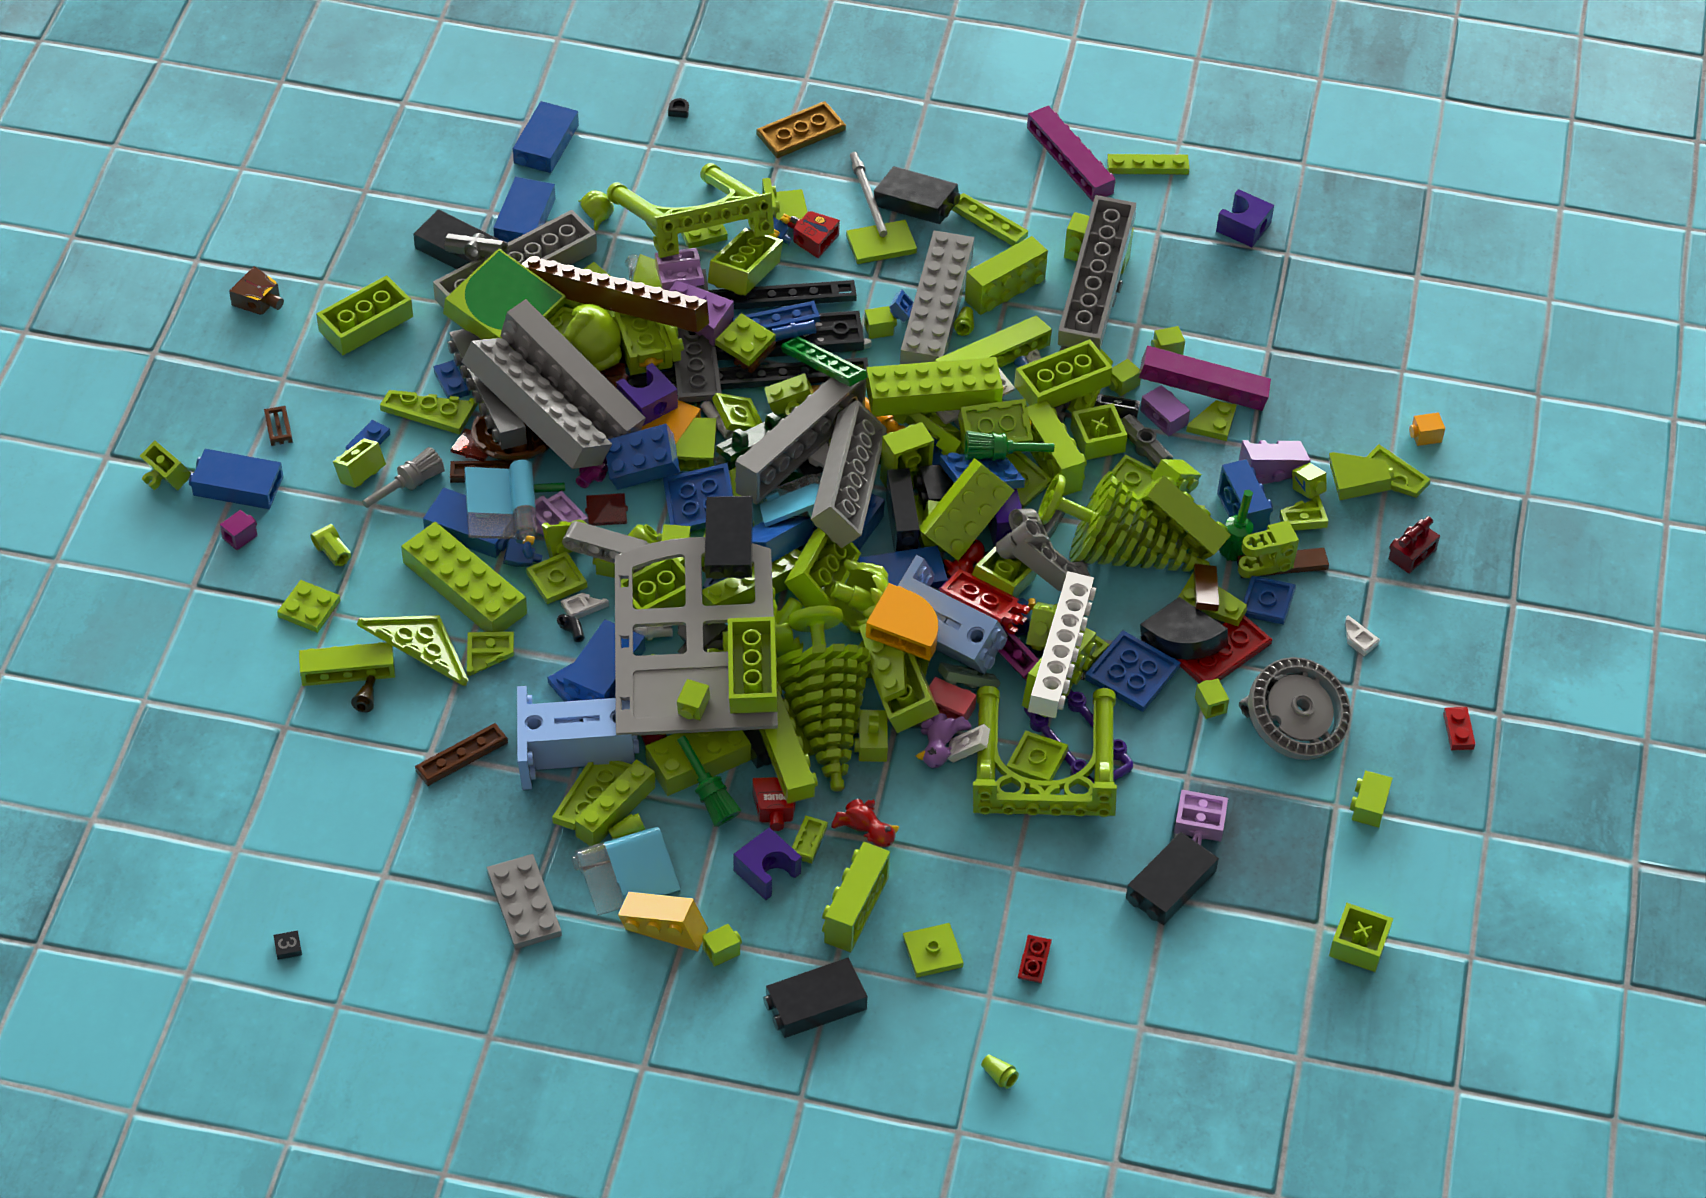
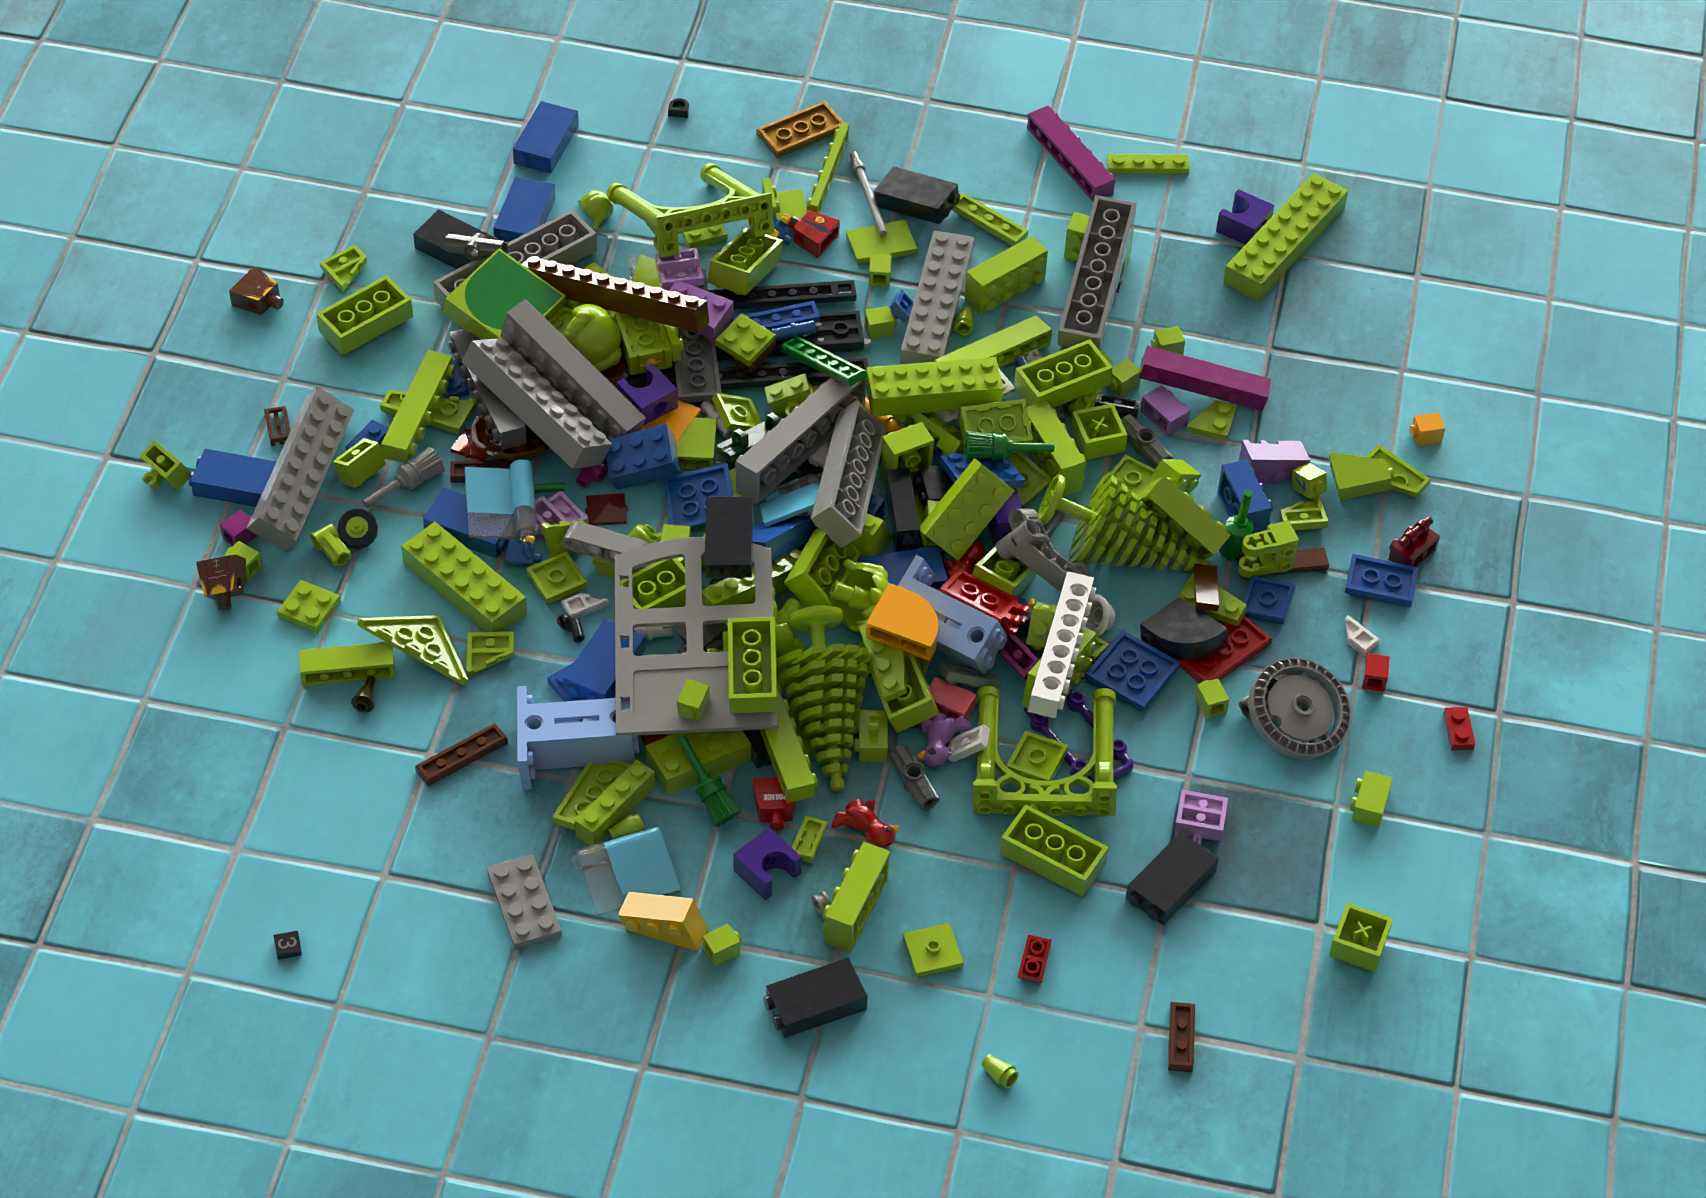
(222, 578): none -> reddish brown torso
(253, 559): none -> lime brick
(300, 469): none -> light grey brick
(344, 266): none -> lime wing
(357, 528): none -> black wheel
(418, 407): none -> lime brick
(820, 902): none -> light grey bush
(830, 166): none -> lime plate
(874, 537): none -> lime slope
(880, 270): none -> lime brick
(914, 777): none -> dark grey piece
(1054, 850): none -> lime brick
(1101, 615): none -> white hat
(1181, 1037): none -> reddish brown tile
(1285, 237): none -> lime brick
(1375, 672): none -> red brick
(1381, 580): none -> blue plate

